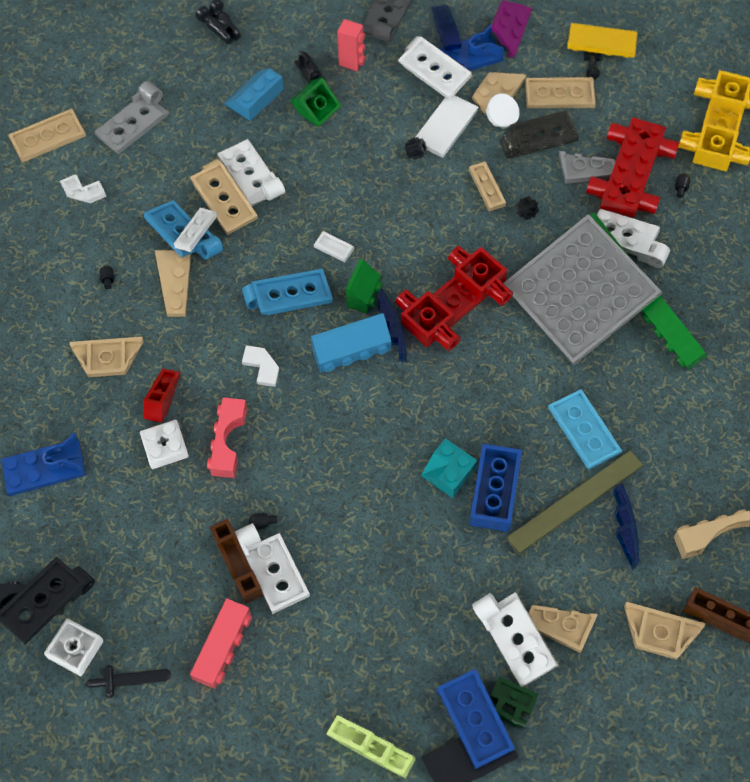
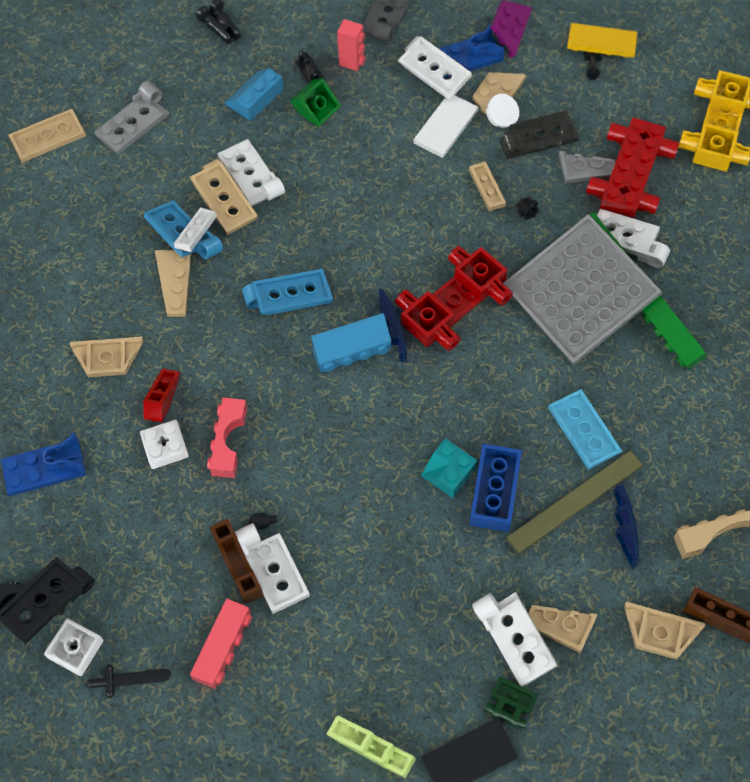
(87, 193): white tile -> none
(107, 276): black cylinder -> none
(260, 358): white tile -> none
(333, 246): white tile -> none
(363, 287): green slope -> none
(415, 148): black gear -> none
(446, 27): clear blue slope -> none
(475, 718): blue plate -> none
(560, 92): tan tile -> none
(682, 184): black cylinder -> none

